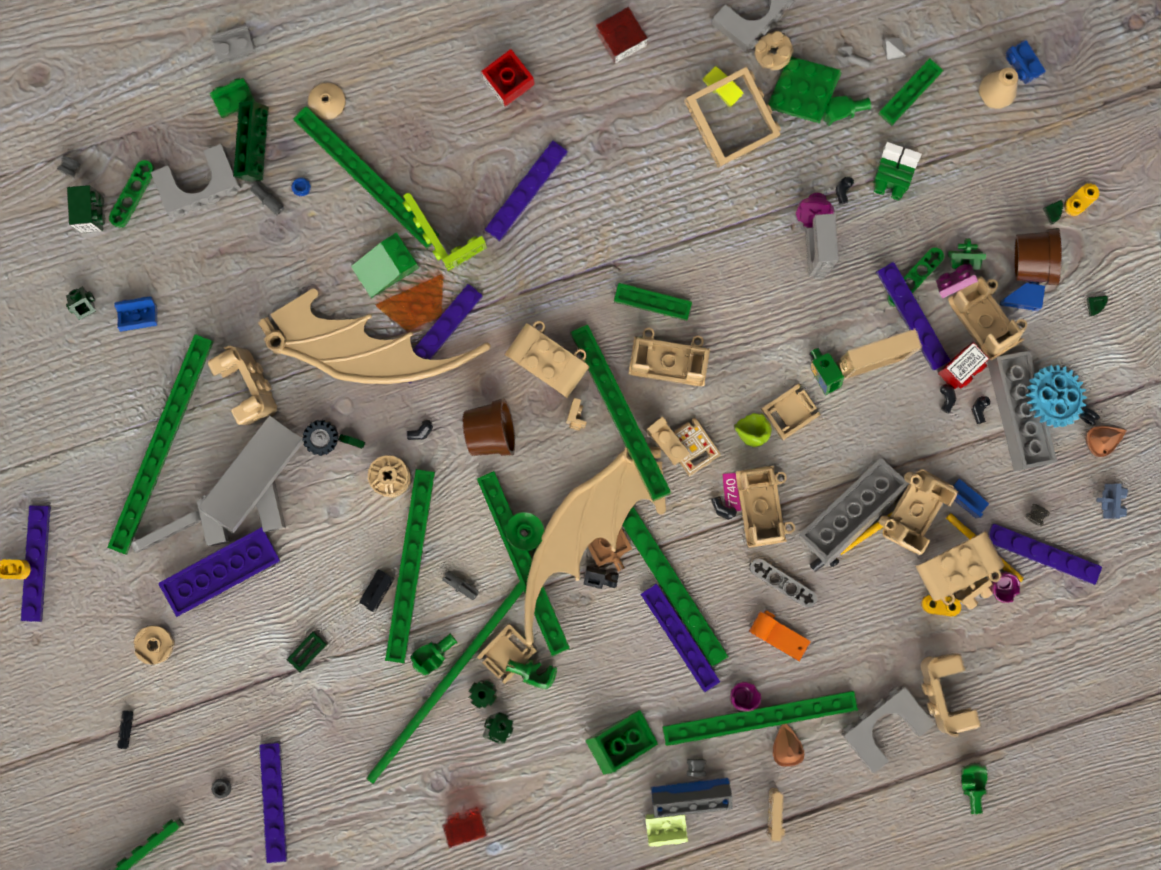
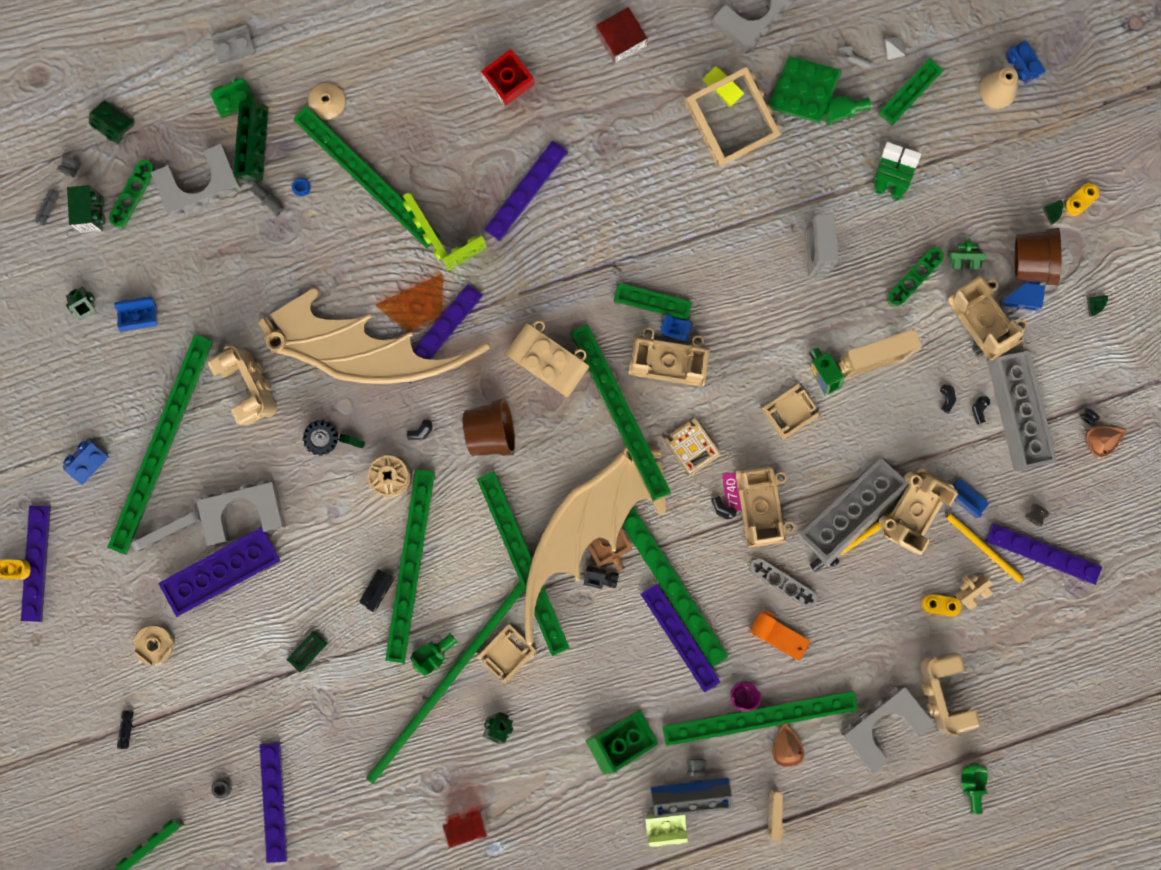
(46, 207): none -> dark grey axle
(84, 461): none -> blue bracket
(110, 121): none -> dark green bracket
(251, 474): light grey arch -> none
(384, 265): slope -> none
(460, 585): dark grey axle -> none
(488, 688): dark green brick -> none
(529, 675): green piece -> none
(531, 525): green dish -> none
(575, 412): tan bracket -> none
(667, 441): tan bracket -> none
(676, 328): none -> blue bracket
(754, 429): lime hair -> none
(771, 41): tan plate -> none
(813, 205): magenta tile -> none
(842, 188): black arm -> none
(913, 315): dark purple plate -> none
(957, 280): magenta plate -> none
(960, 567): tan container -> none
(964, 365): brick -> none
(1006, 587): magenta hair -> none
(1056, 396): medium azure gear -> none
(1111, 501): sand blue hips -> none

